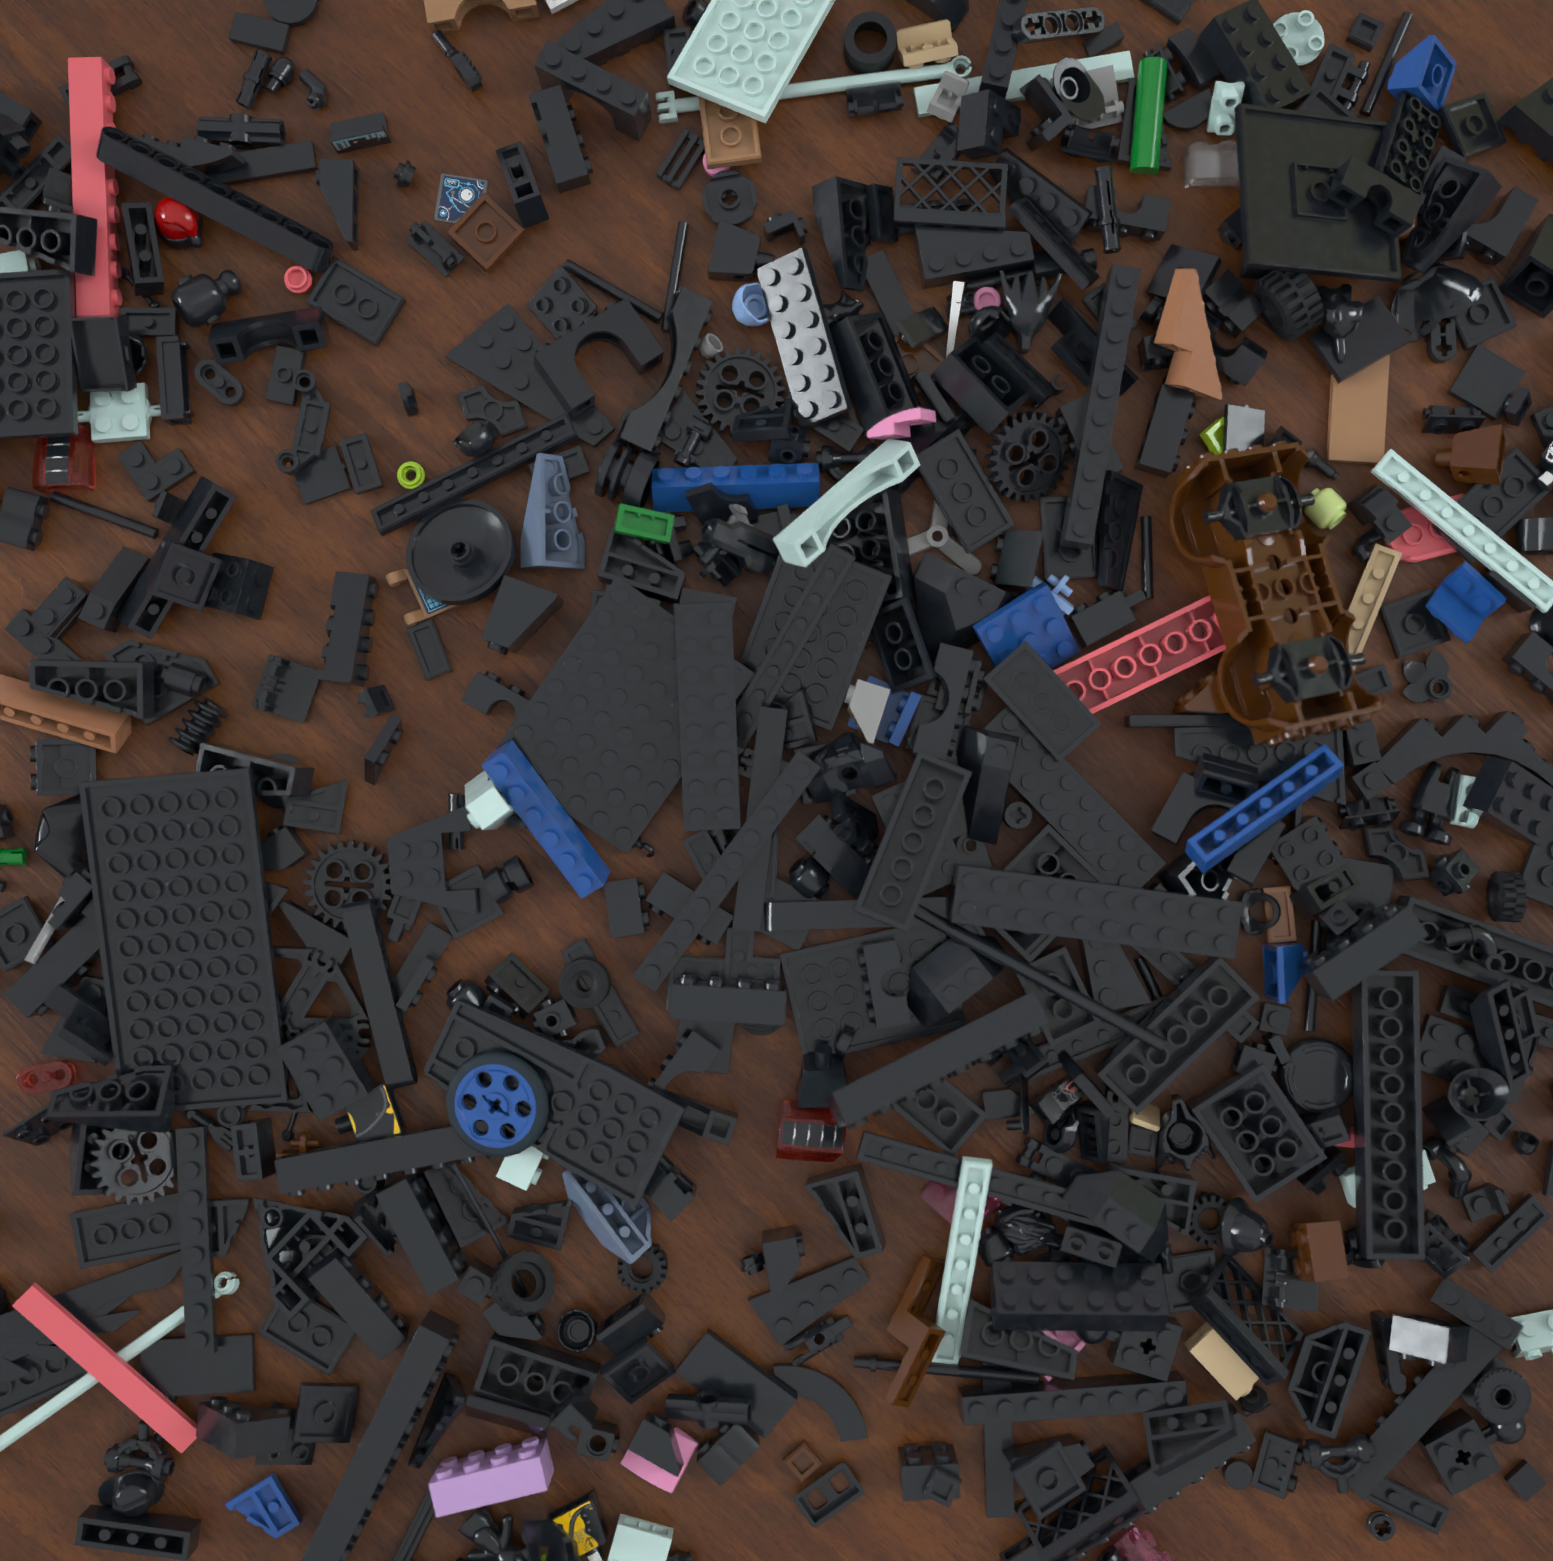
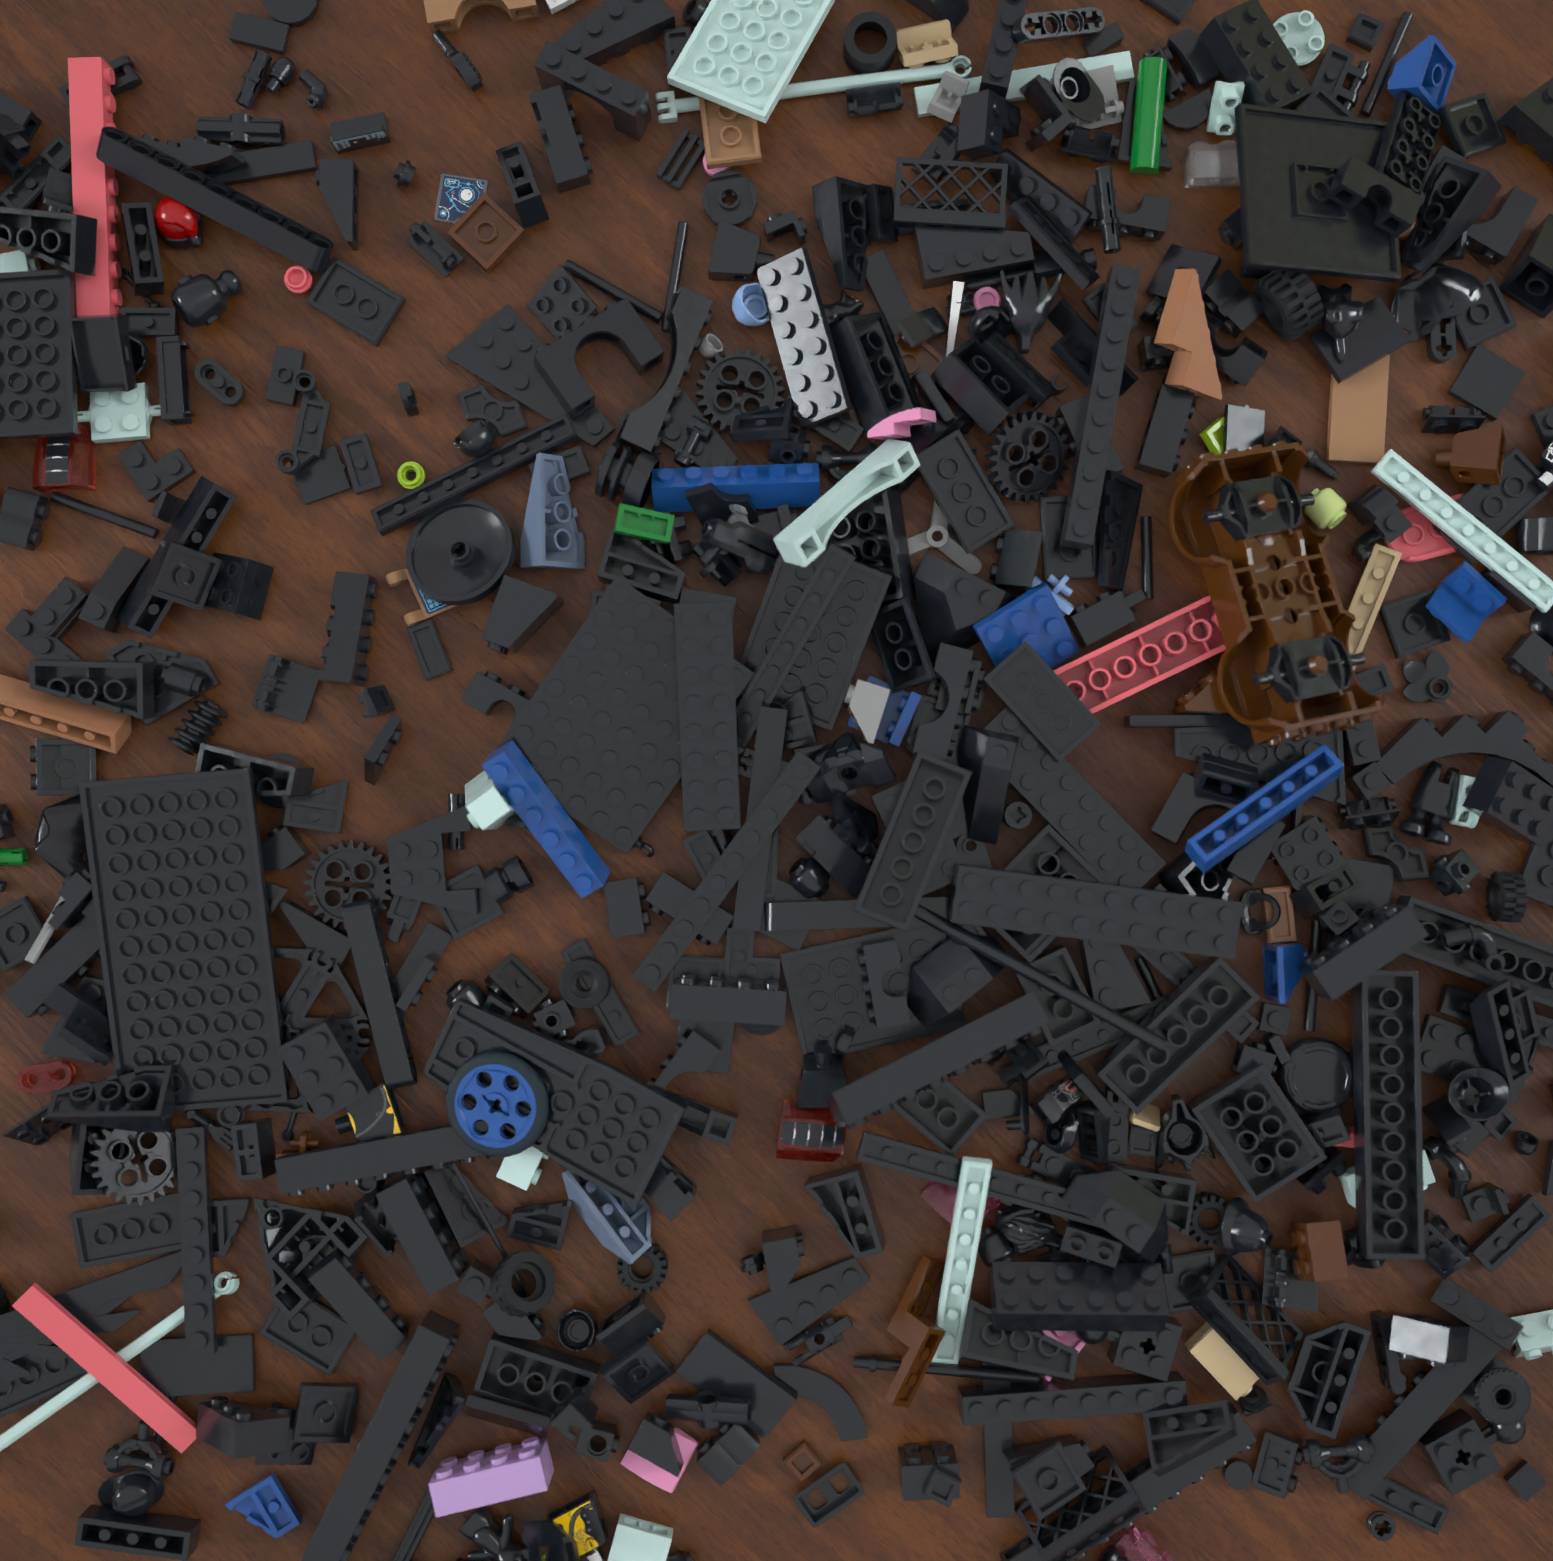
(240, 338): black arch -> none
(1517, 406): black plate -> none

